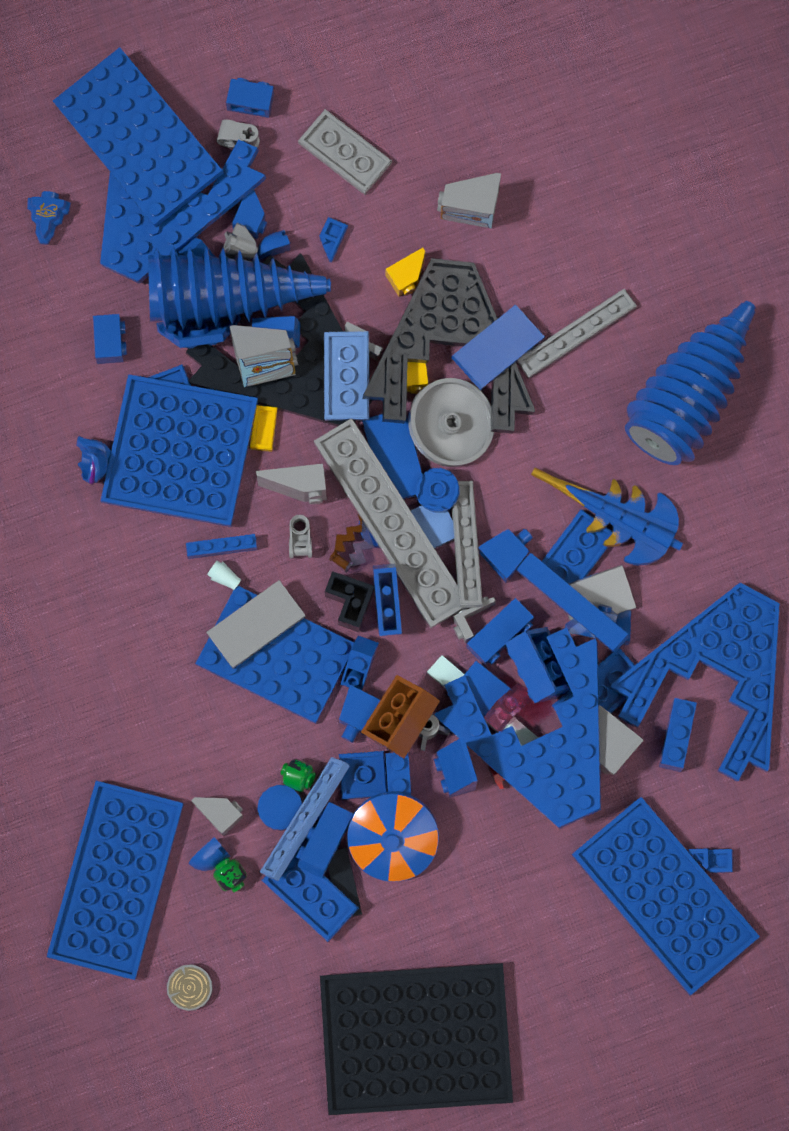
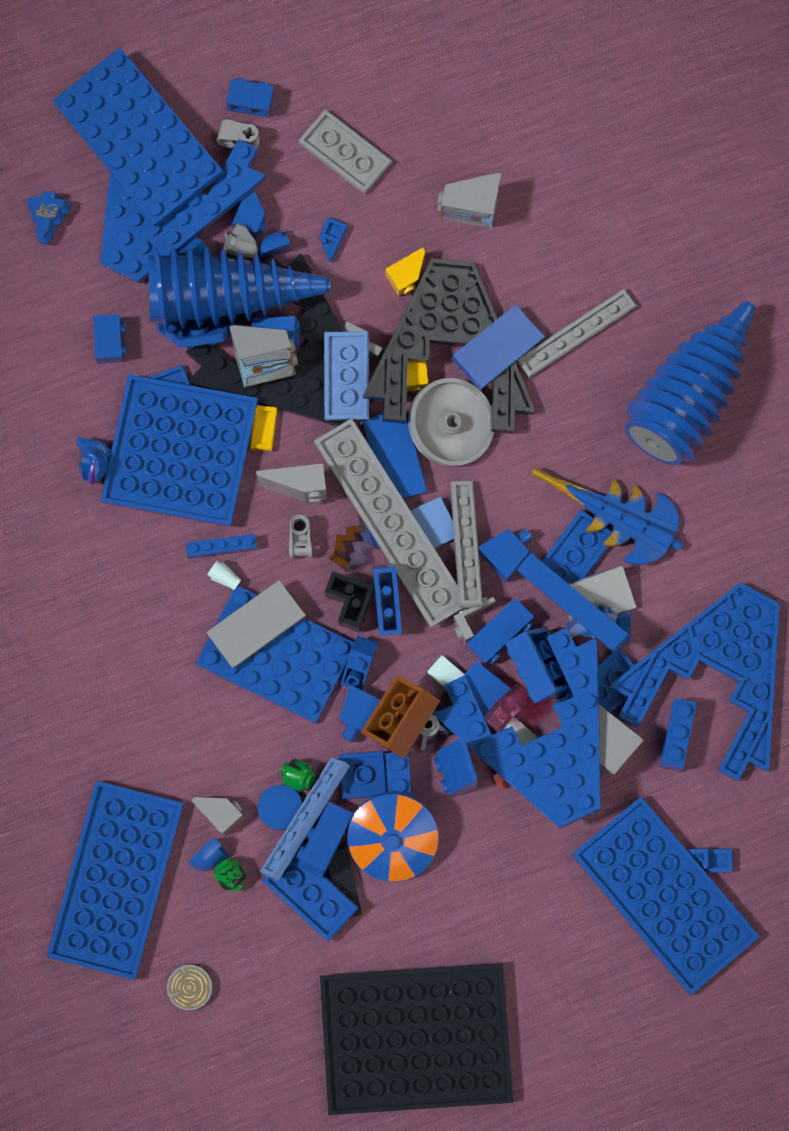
(437, 490): blue tile -> none

